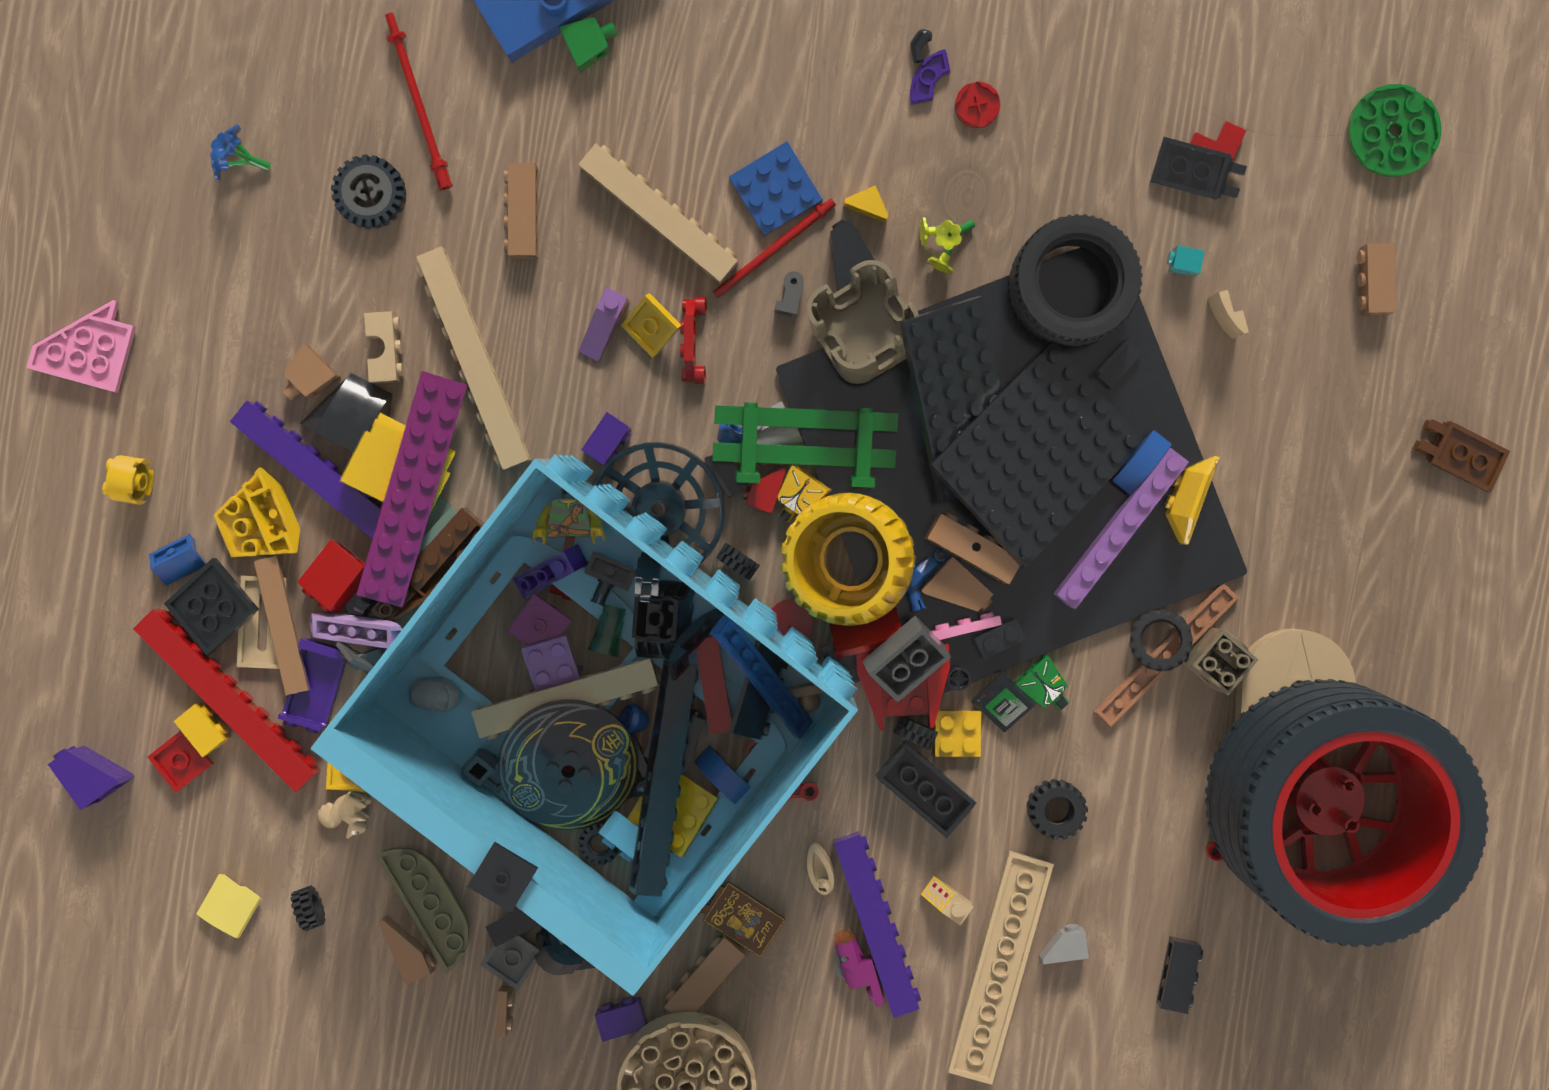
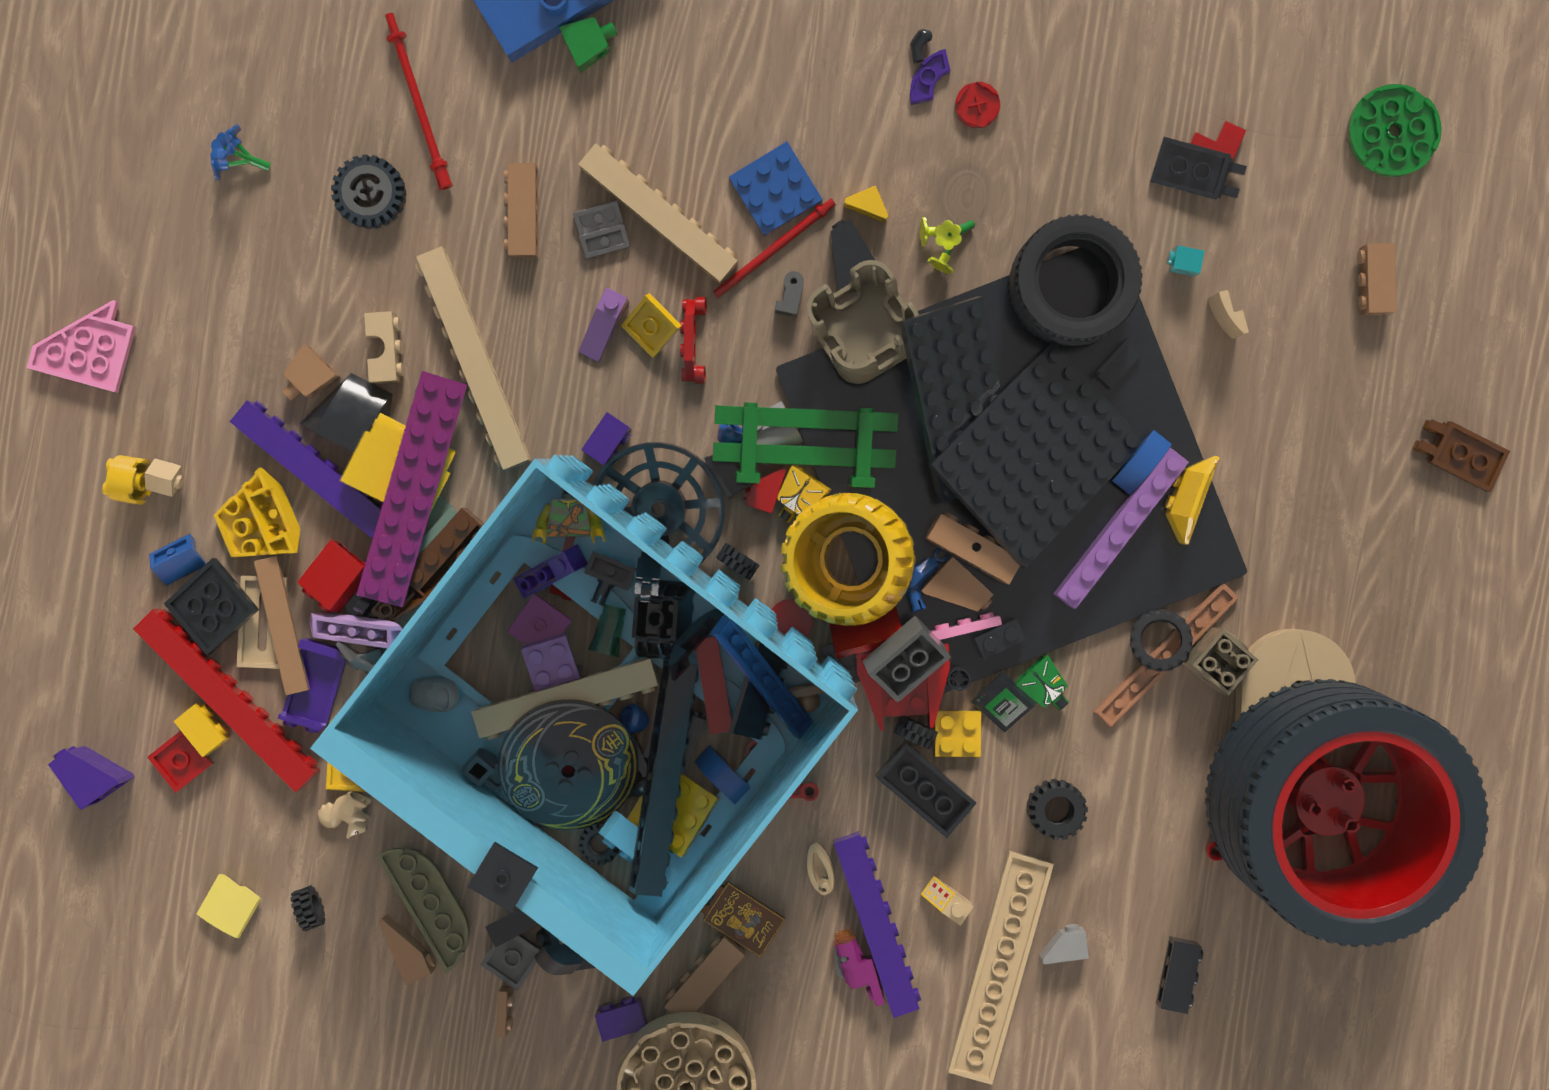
(163, 477): none -> tan brick
(601, 229): none -> flat silver slope

